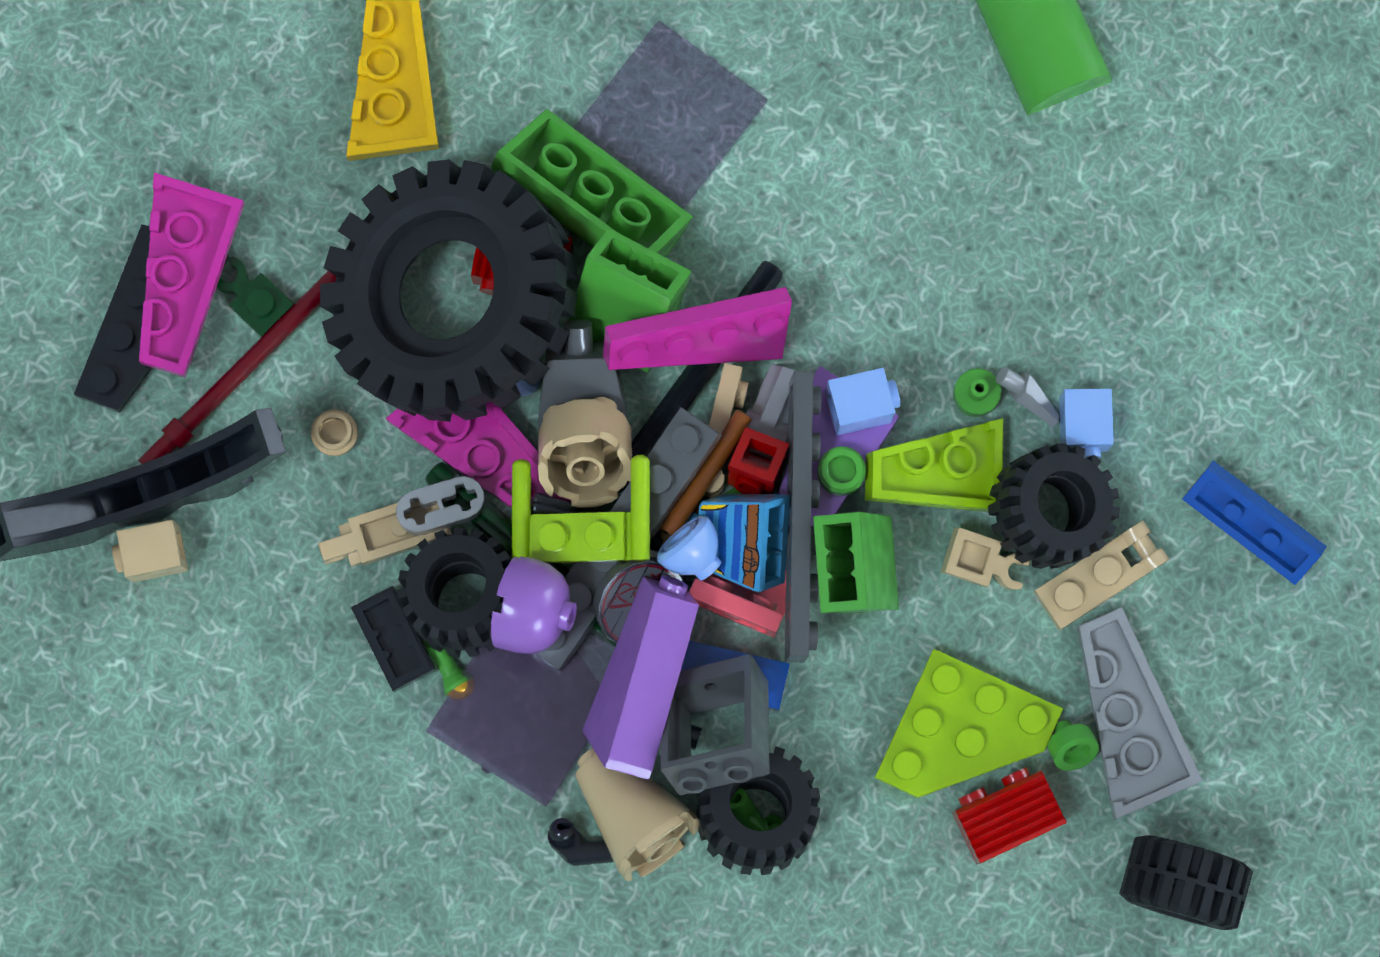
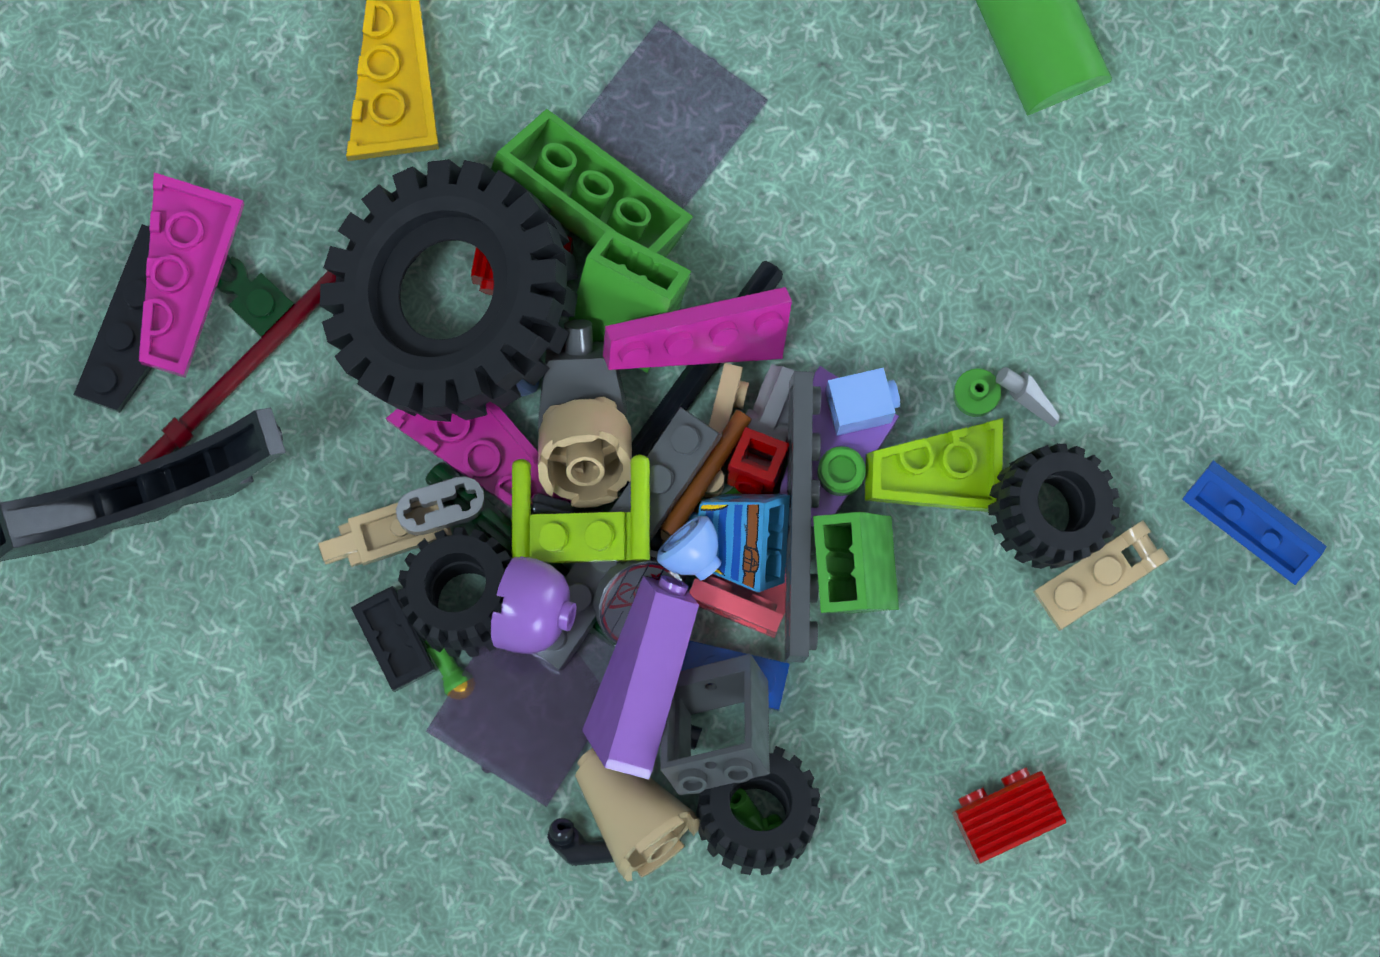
(150, 551): tan brick -> none
(334, 432): tan plate -> none
(962, 728): lime plate -> none
(978, 559): tan plate -> none
(1072, 745): bright green tile -> none
(1086, 420): light blue brick -> none
(1134, 726): light grey wing -> none
(1186, 882): black tyre -> none

